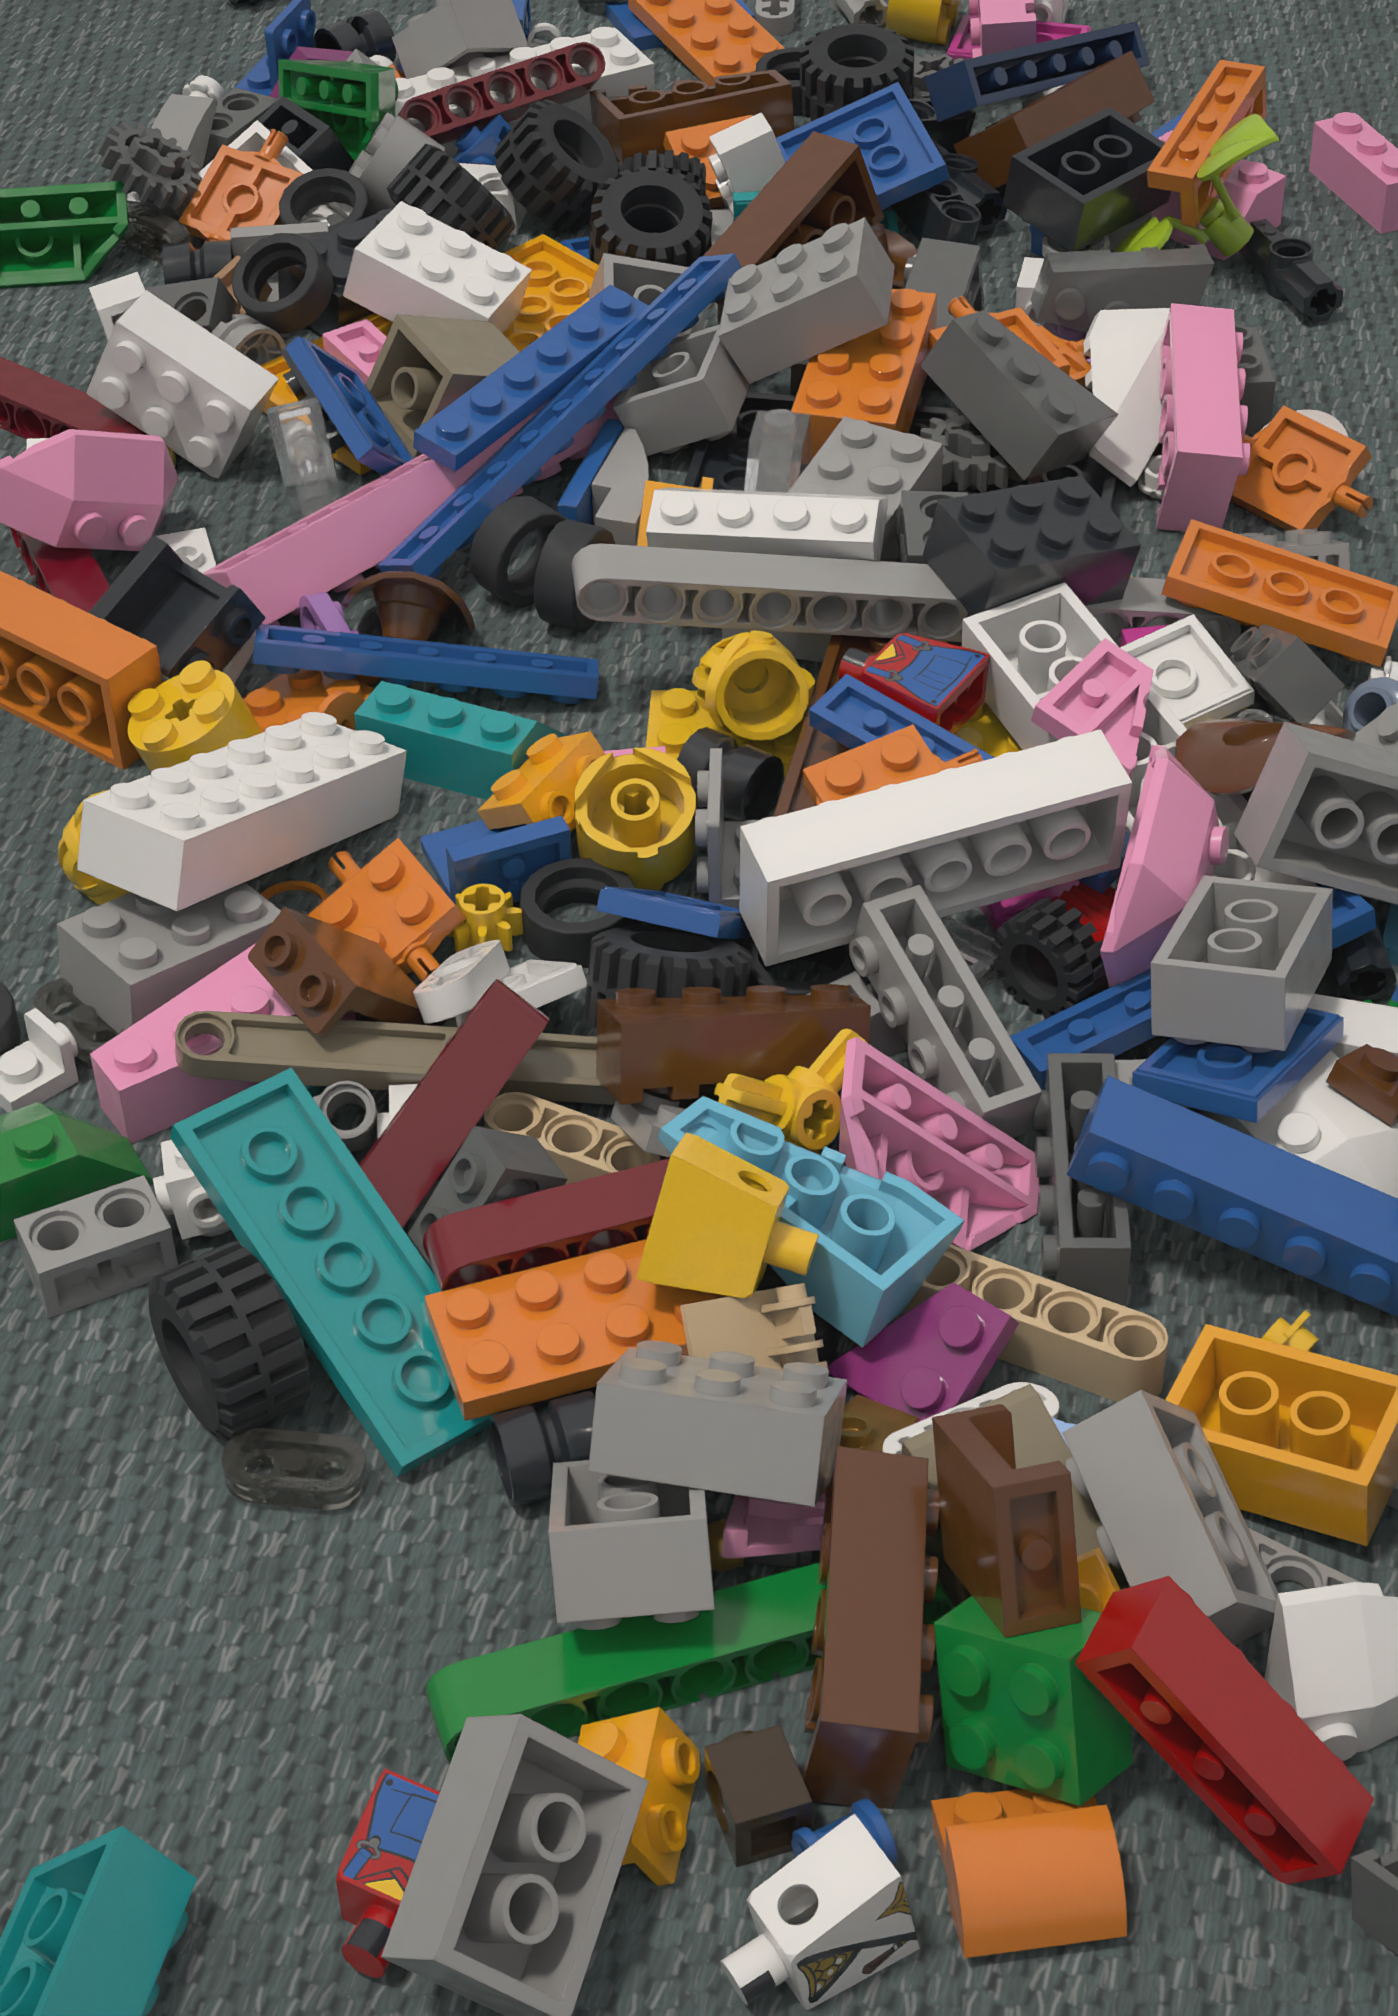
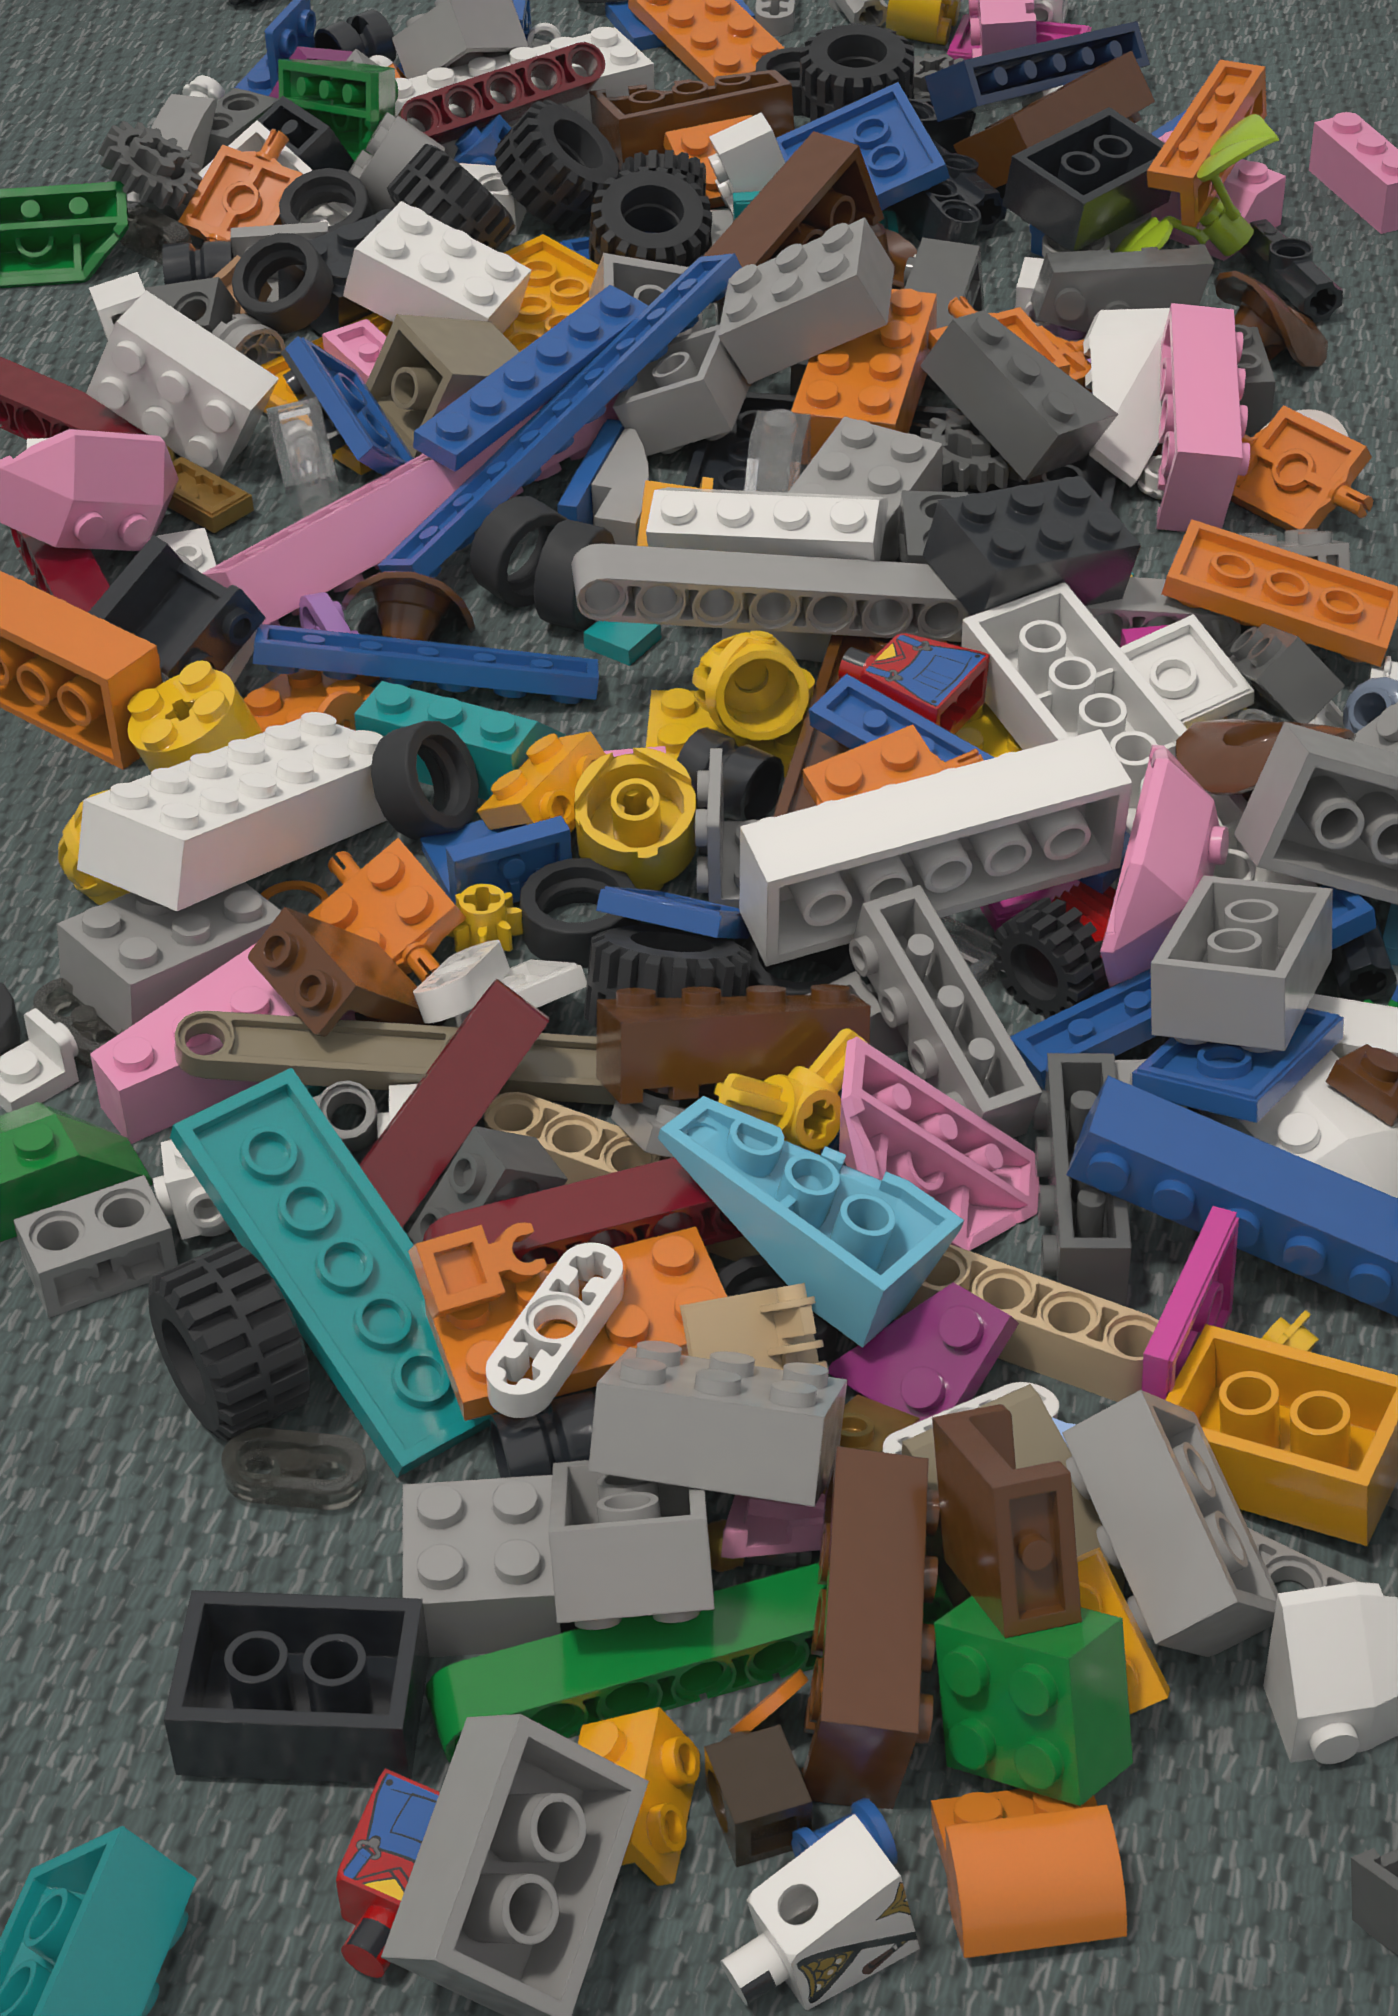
(207, 497): none -> pearl gold plate
(297, 1686): none -> black brick
(398, 785): none -> black tyre
(466, 1270): none -> orange plate
(480, 1562): none -> light grey brick
(554, 1357): none -> white beam
(621, 640): none -> teal tile
(720, 1224): yellow torso -> none
(770, 1703): none -> orange wheel
(1100, 693): bright pink wing -> none
(1199, 1298): none -> dark pink tile
(1225, 1731): red brick -> none
(1277, 322): none -> reddish brown hat

